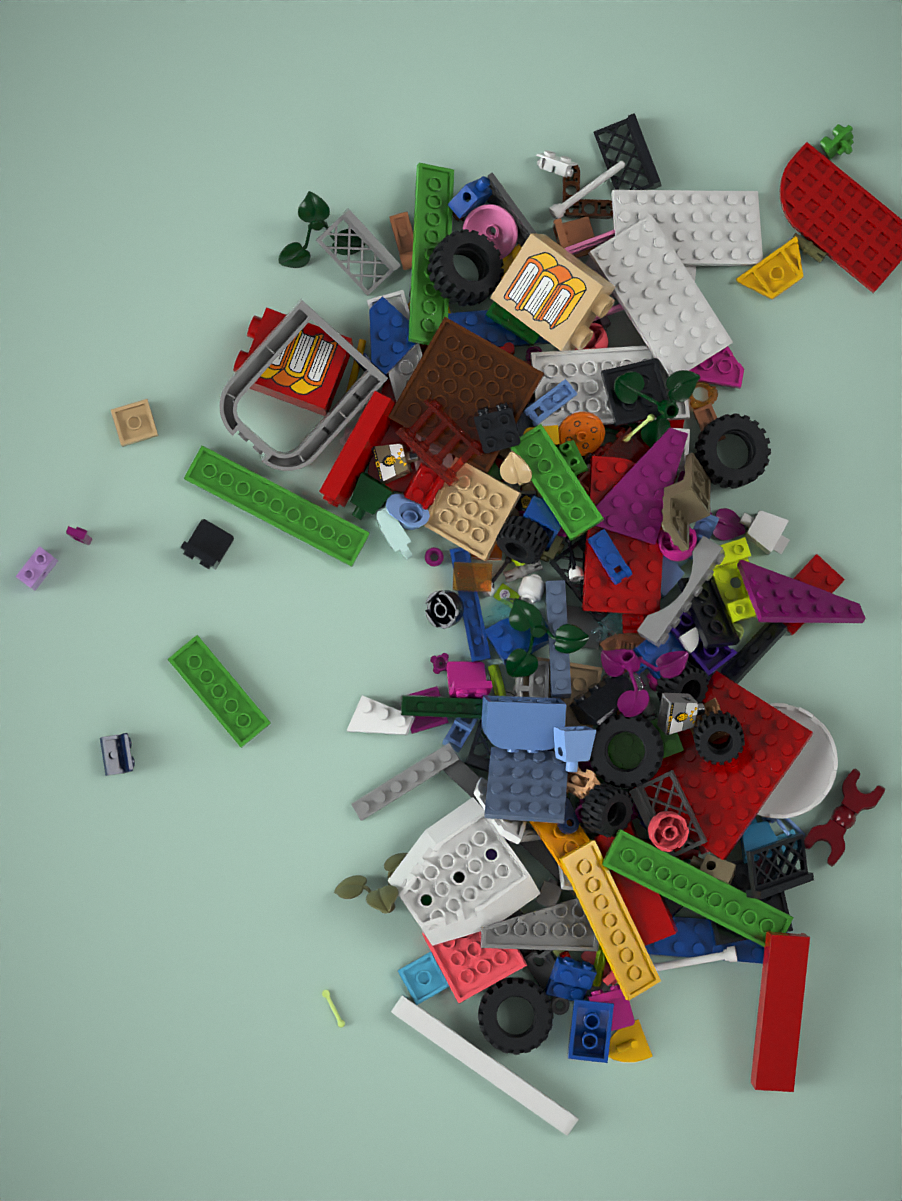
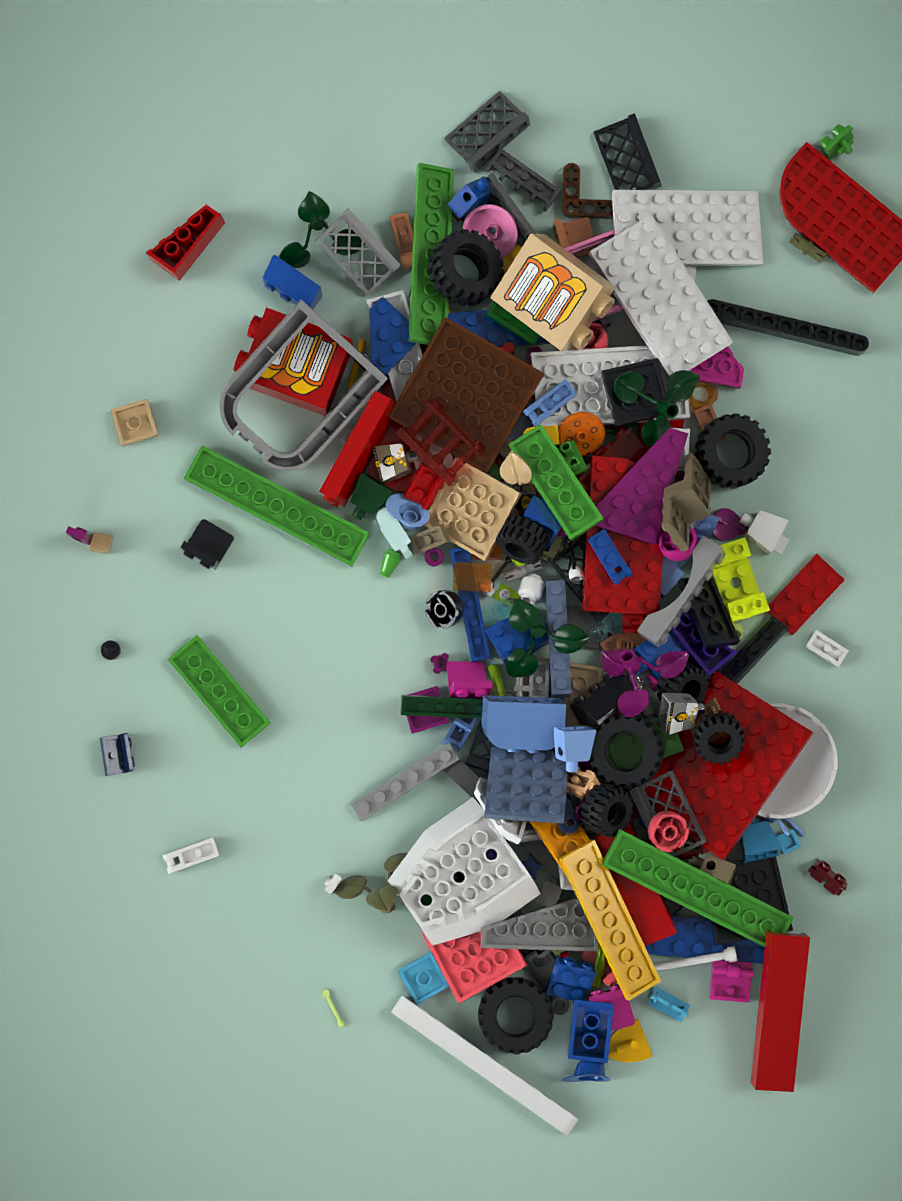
(37, 568): lavender brick -> none
(101, 543): none -> tan slope
(110, 650): none -> black tile
(187, 242): none -> red wedge
(192, 855): none -> white plate
(291, 283): none -> blue slope
(332, 883): none -> white plate
(379, 718): white wing -> none
(390, 562): none -> bright green cone
(429, 539): none -> dark tan plate
(497, 427): black bracket -> none
(500, 139): none -> dark grey fence
(524, 178): none -> dark grey hinge
(534, 866): none -> blue plate
(549, 160): white hinge -> none
(558, 210): white piece -> none
(588, 1072): none -> blue piece
(650, 418): yellowish green hinge -> none
(668, 1004): none -> medium azure hinge
(690, 640): white tile -> none
(731, 981): none -> dark pink plate
(775, 272): yellow wing -> none
(780, 881): black fence -> none
(792, 601): magenta wing -> none
(794, 326): none -> black beam
(827, 648): none -> white plate
(834, 881): none -> dark red hinge
(843, 817): dark red piece -> none

